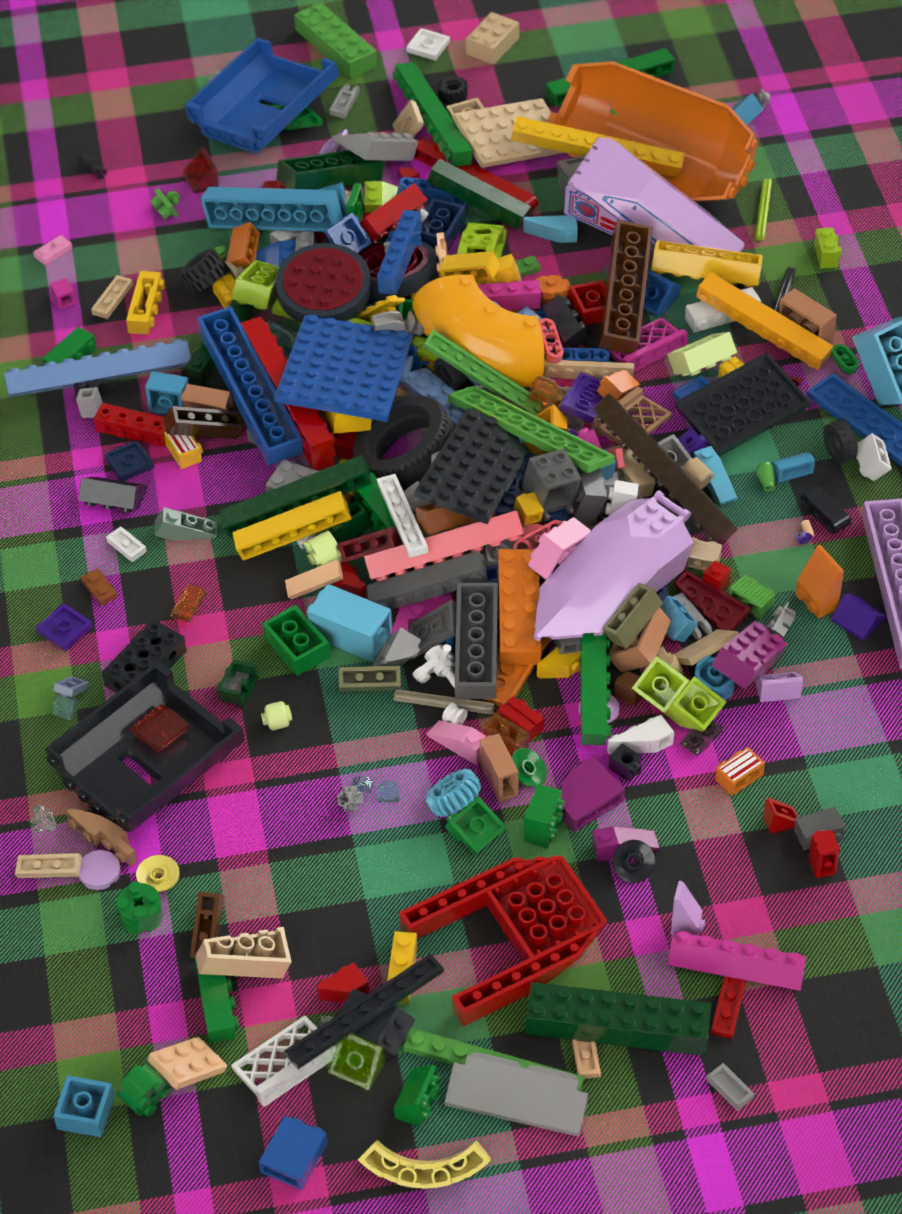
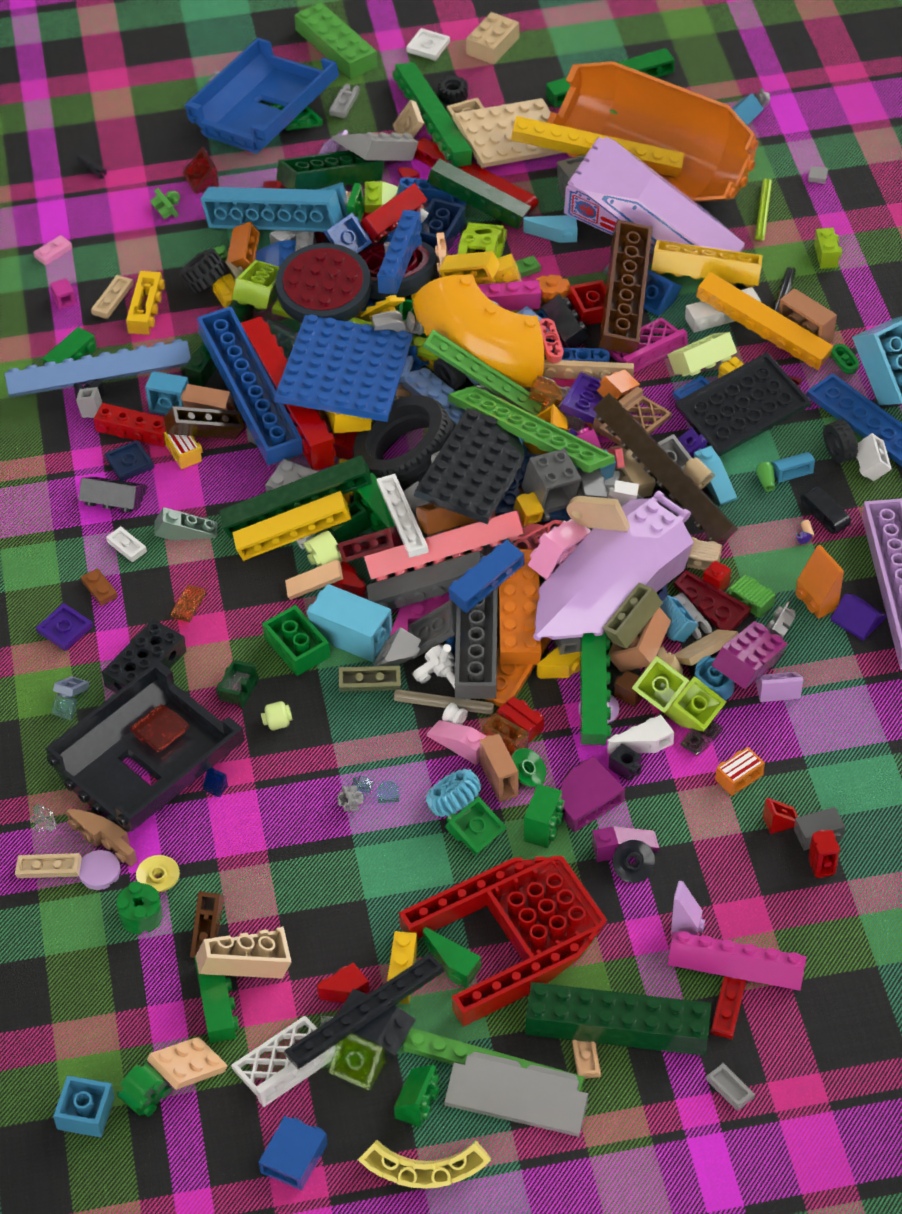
(215, 782): none -> clear blue slope
(458, 962): none -> green slope
(486, 576): none -> blue brick
(598, 513): none -> tan tile
(818, 174): none -> light grey tile

